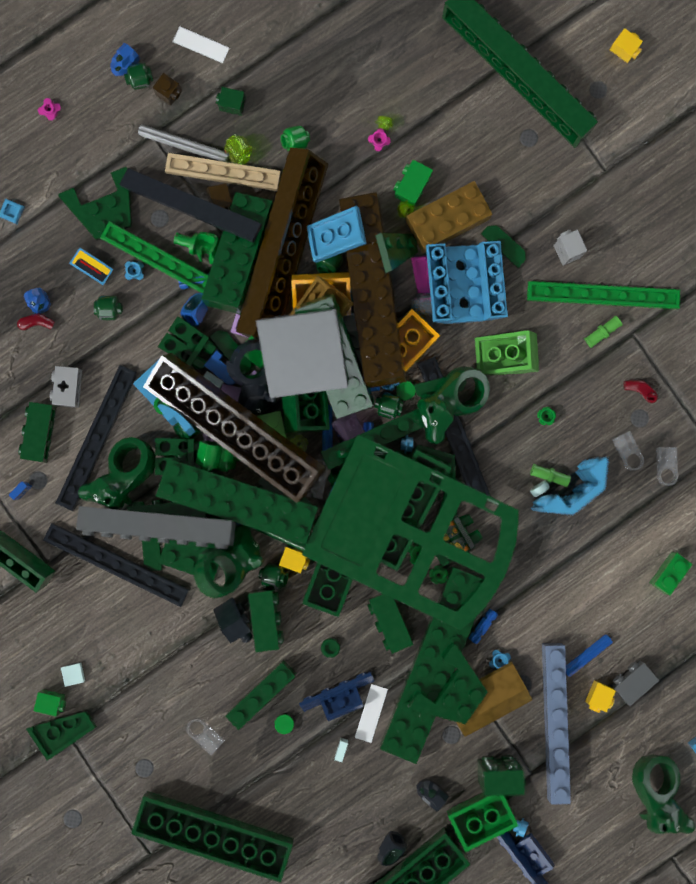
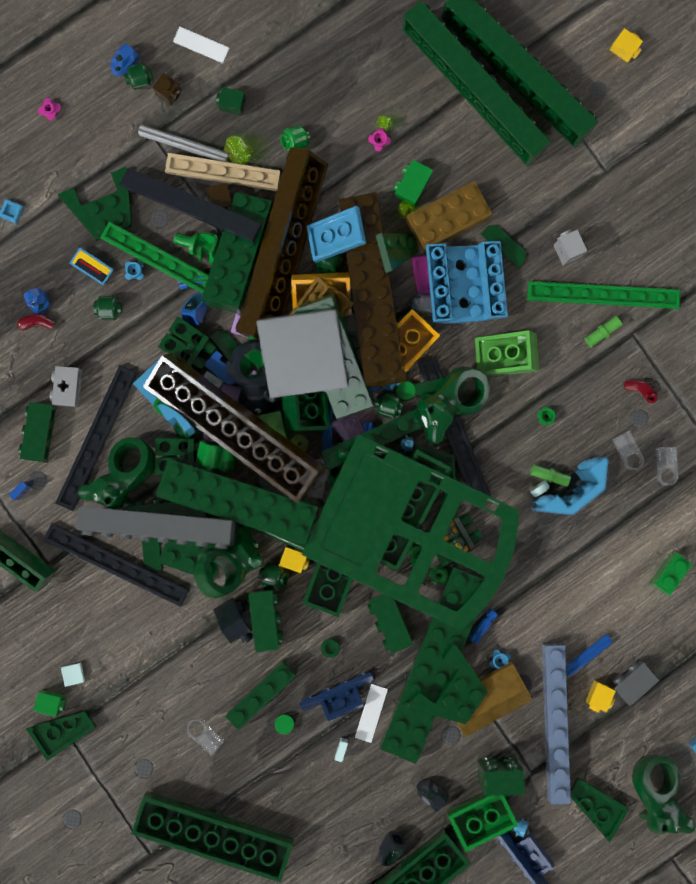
(475, 83): none -> dark green brick
(598, 807): none -> dark green wing

